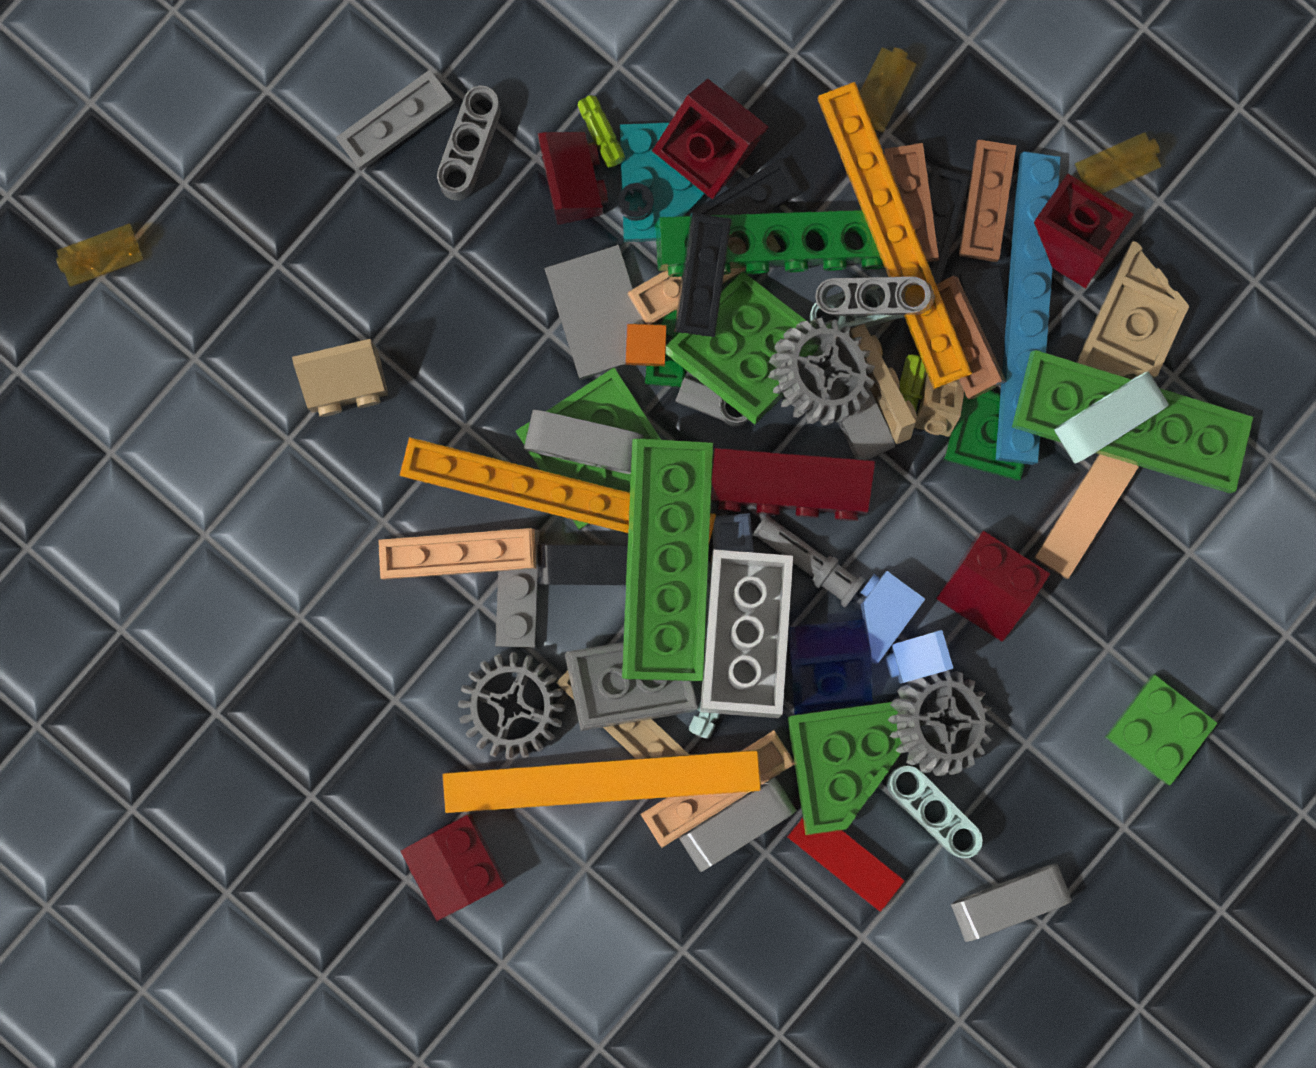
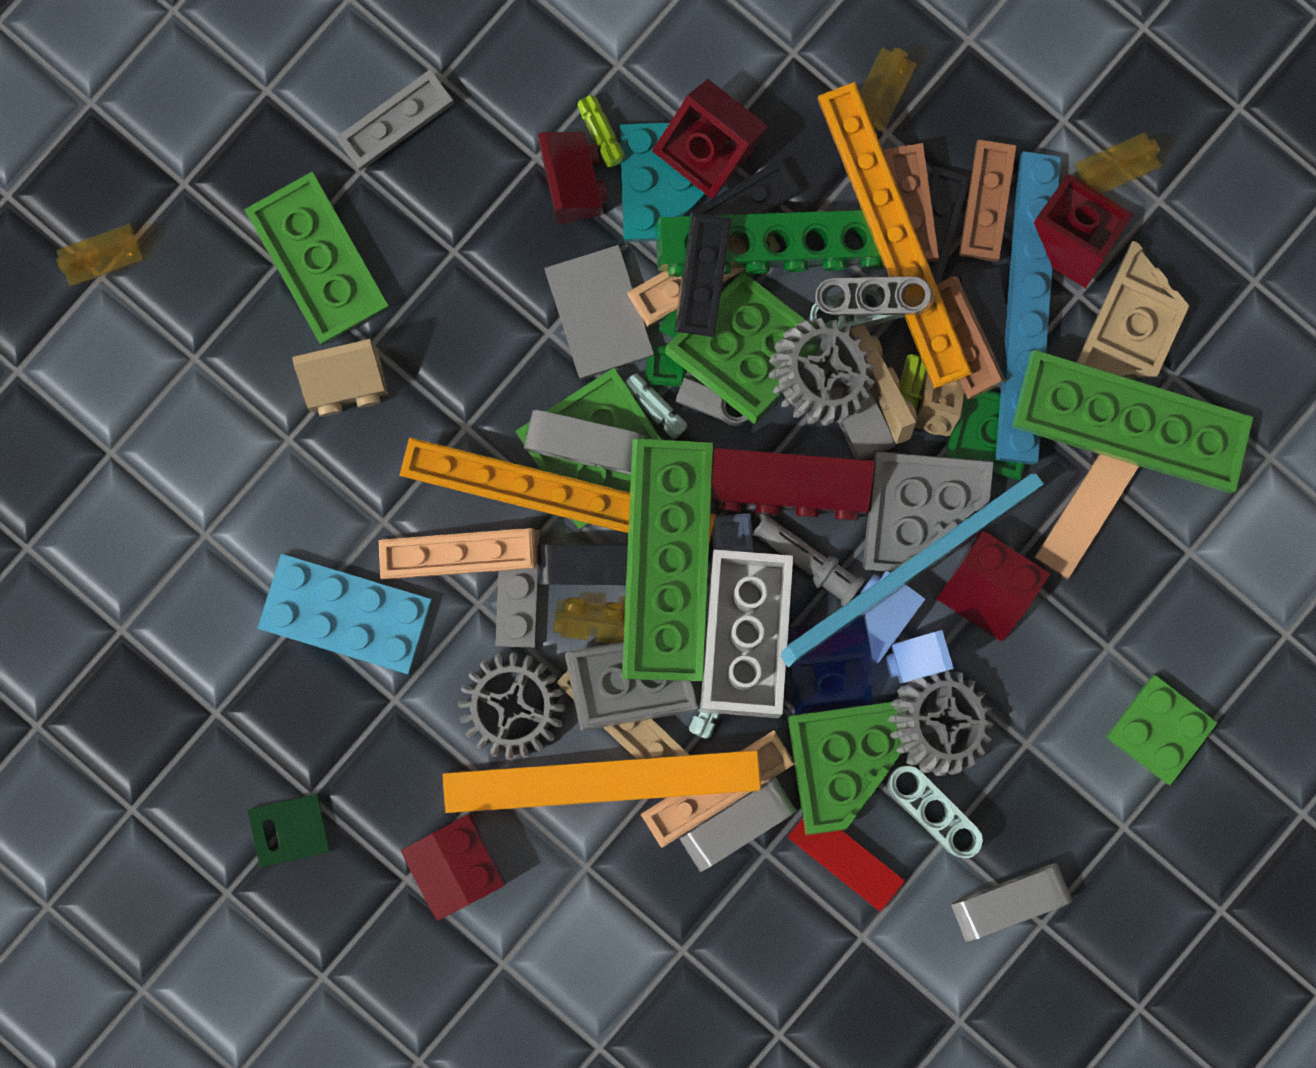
(298, 829): none -> dark green piece
(316, 258): none -> bright green plate
(345, 614): none -> medium azure plate
(468, 124): light grey beam -> none
(577, 615): none -> clear yellow hinge
(624, 205): black bush -> none
(645, 345): orange tile -> none
(655, 406): none -> light aqua axle
(910, 570): none -> medium azure tile
(919, 502): none -> light grey plate
(1111, 417): light aqua beam -> none

